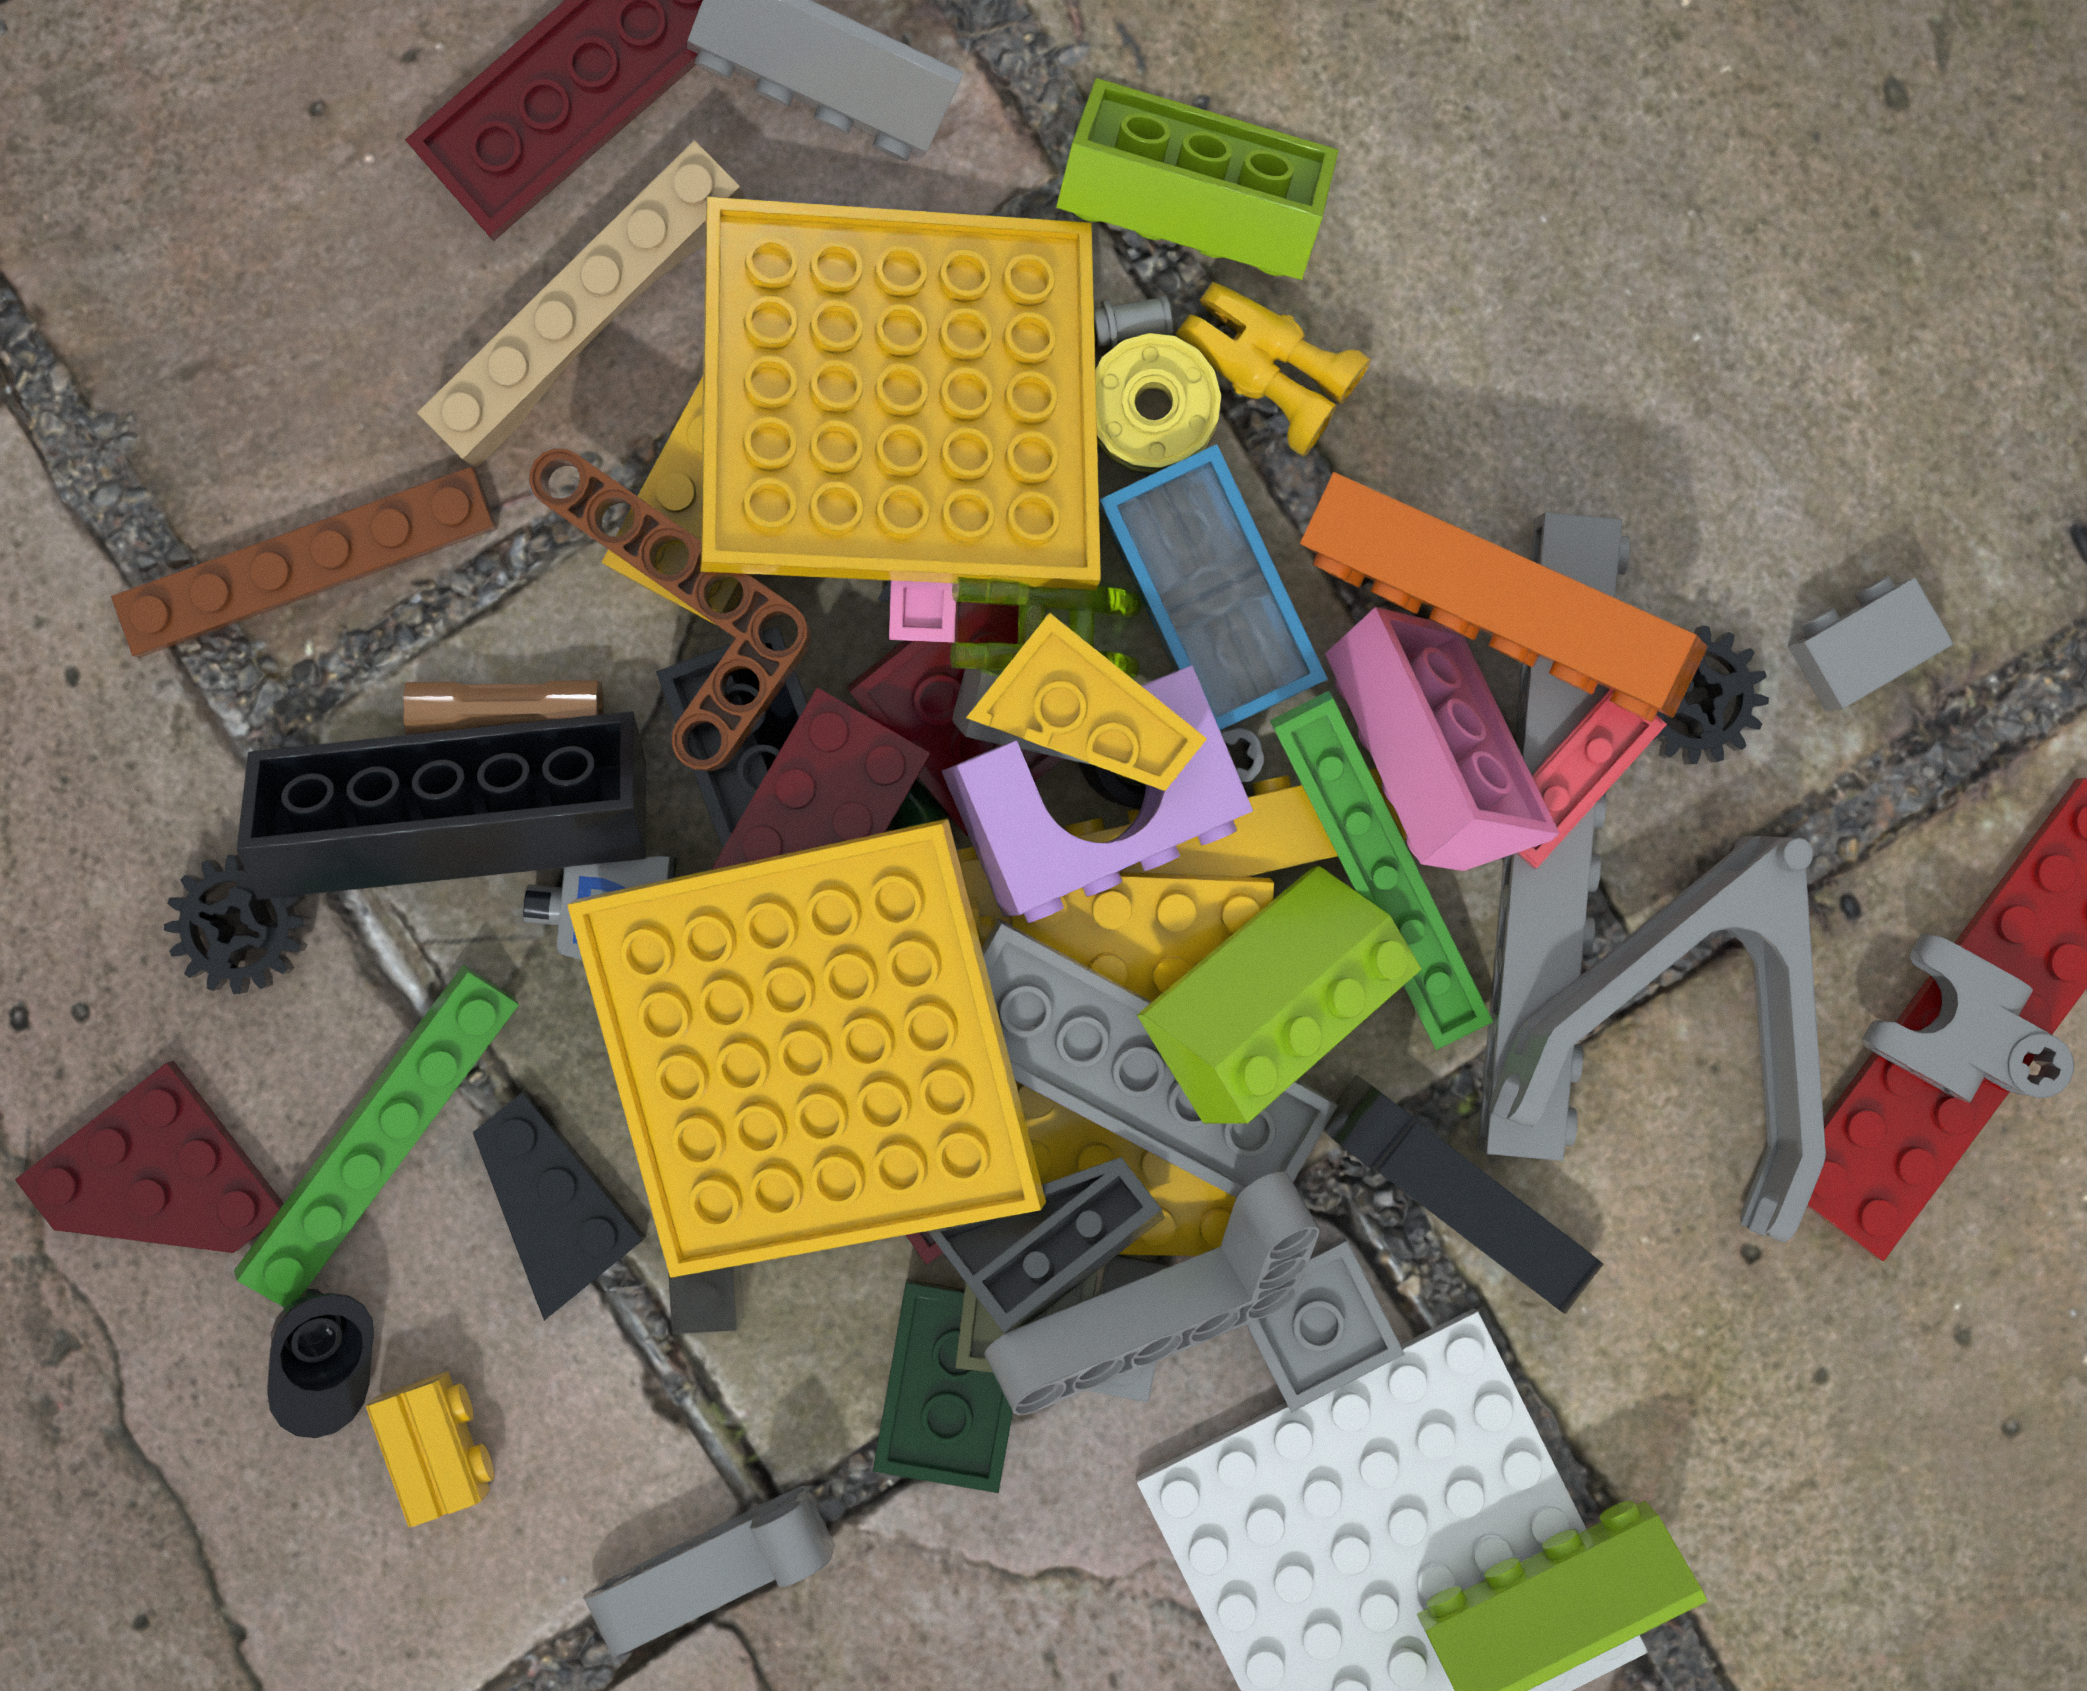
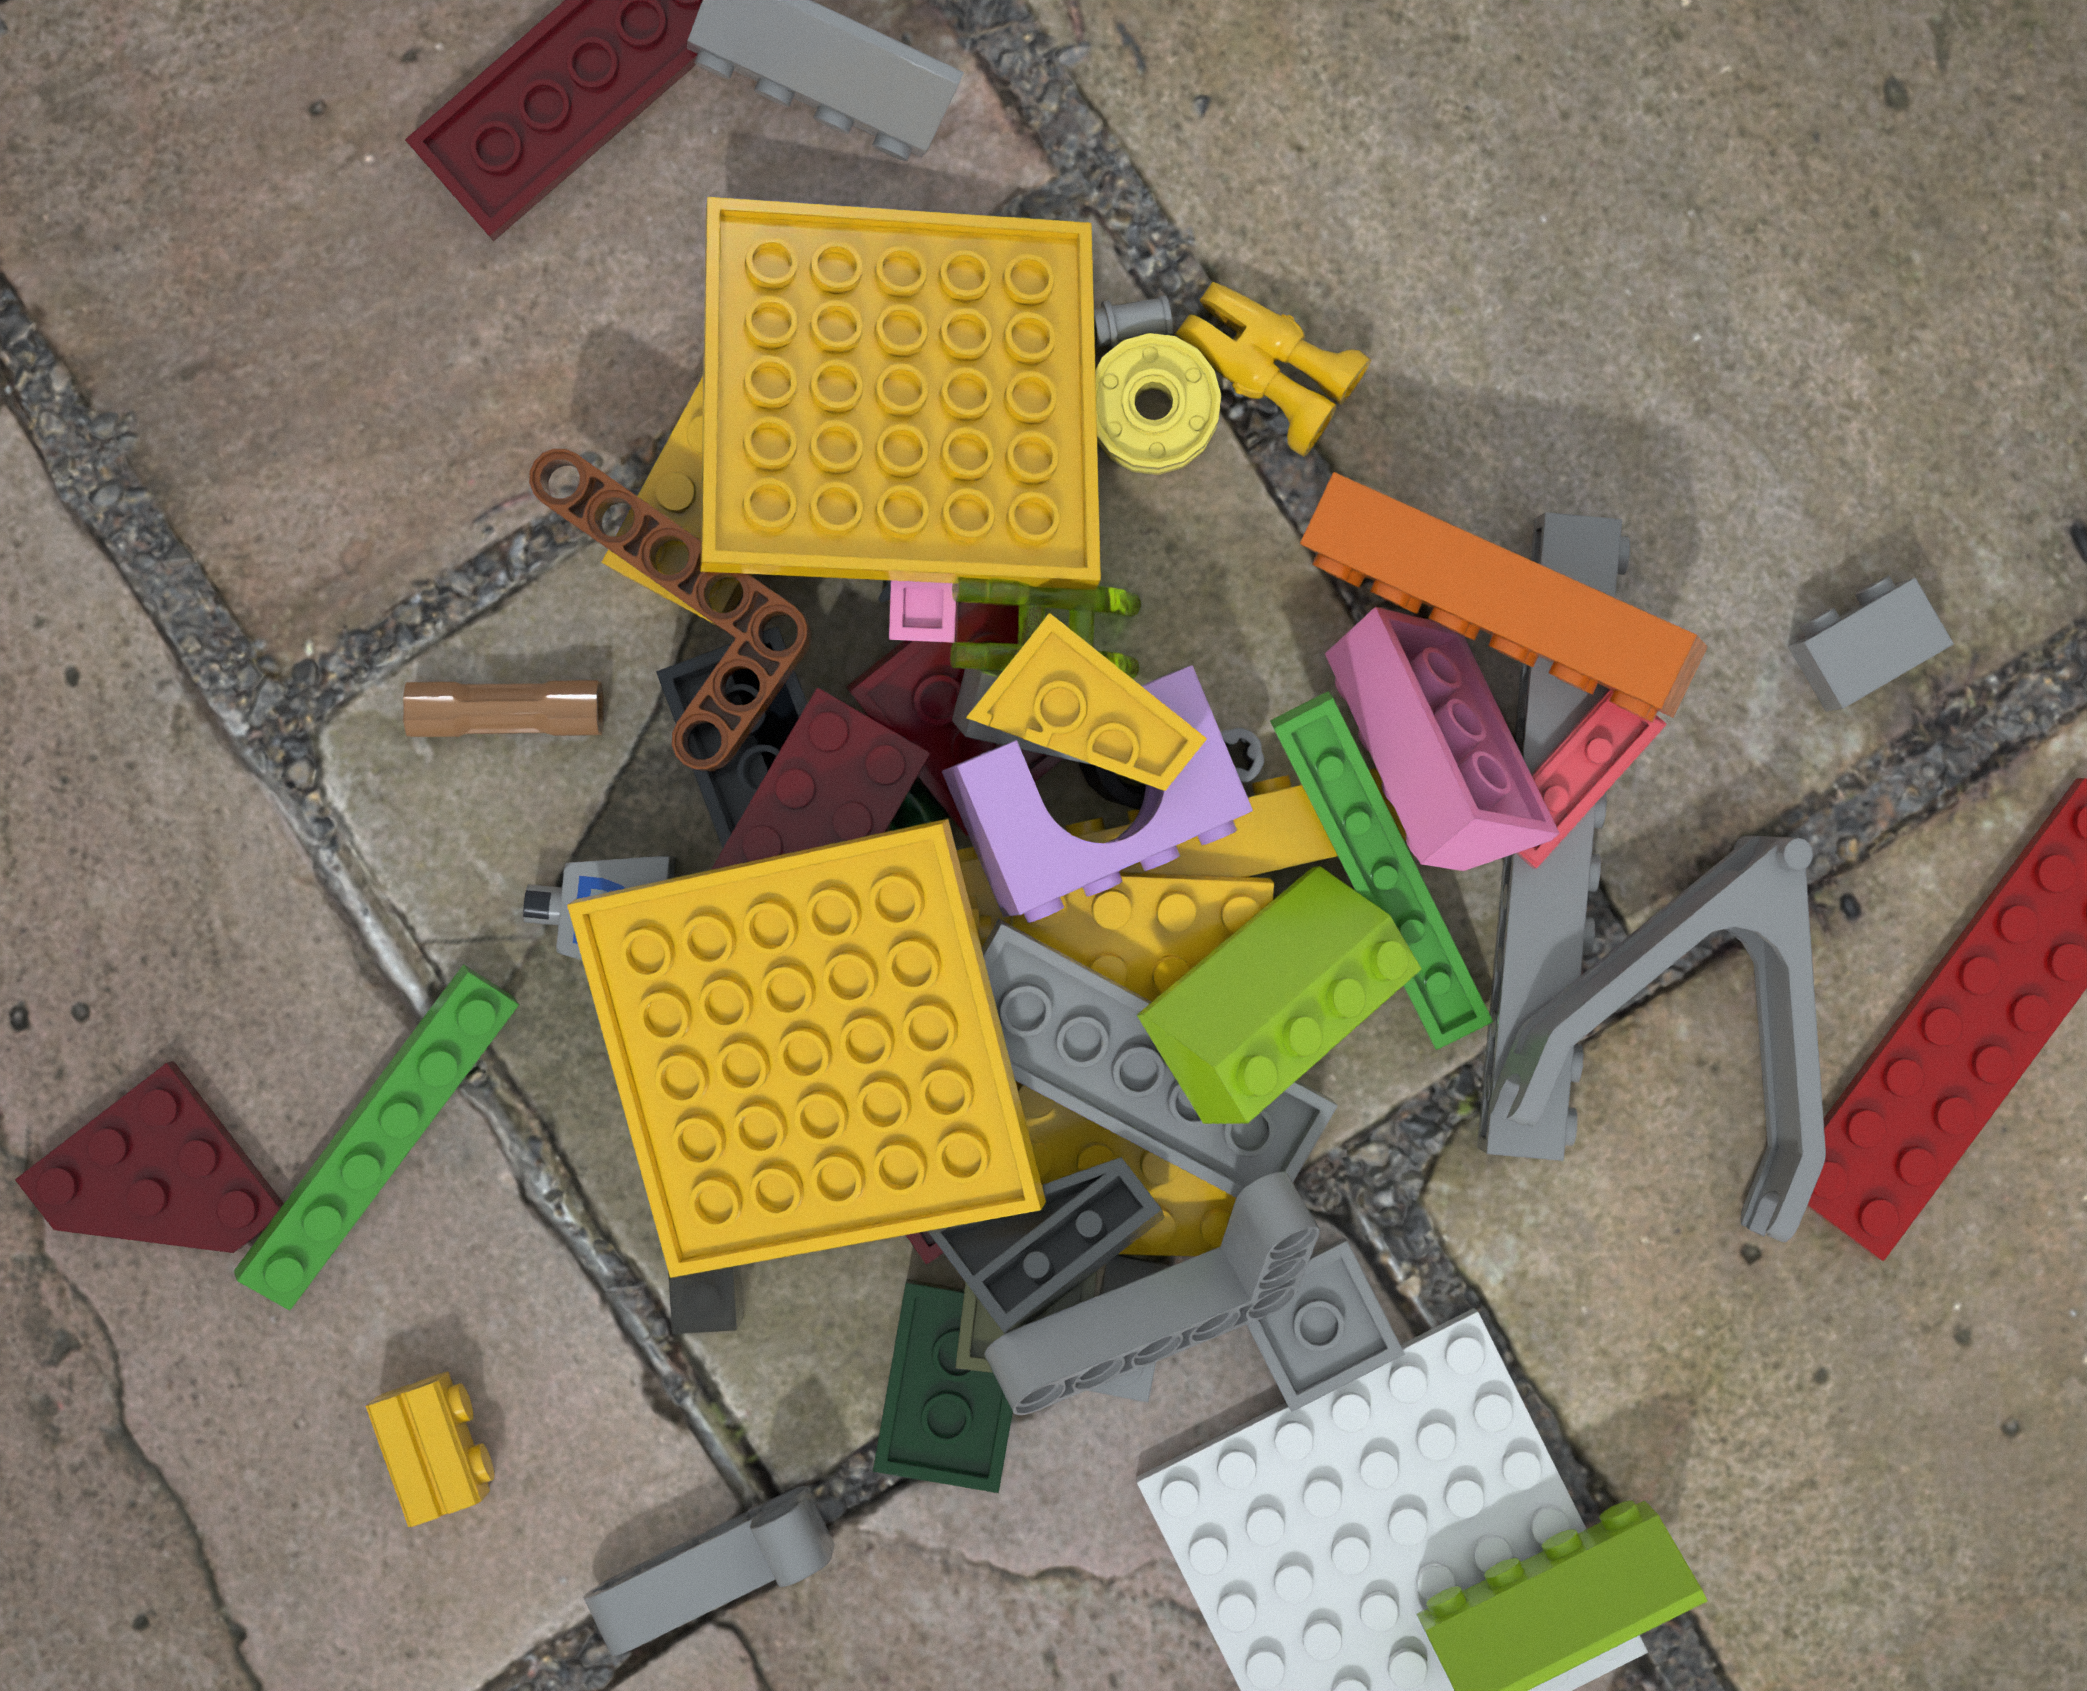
(225, 947): black gear -> none
(304, 562): dark orange plate -> none
(319, 1363): black piece -> none
(443, 805): black brick -> none
(527, 356): tan arch -> none
(553, 1204): black wing -> none
(1197, 179): lime slope -> none
(1211, 586): clear brick -> none
(1460, 1194): black beam -> none
(1706, 718): black gear -> none
(1975, 1030): light grey piece -> none

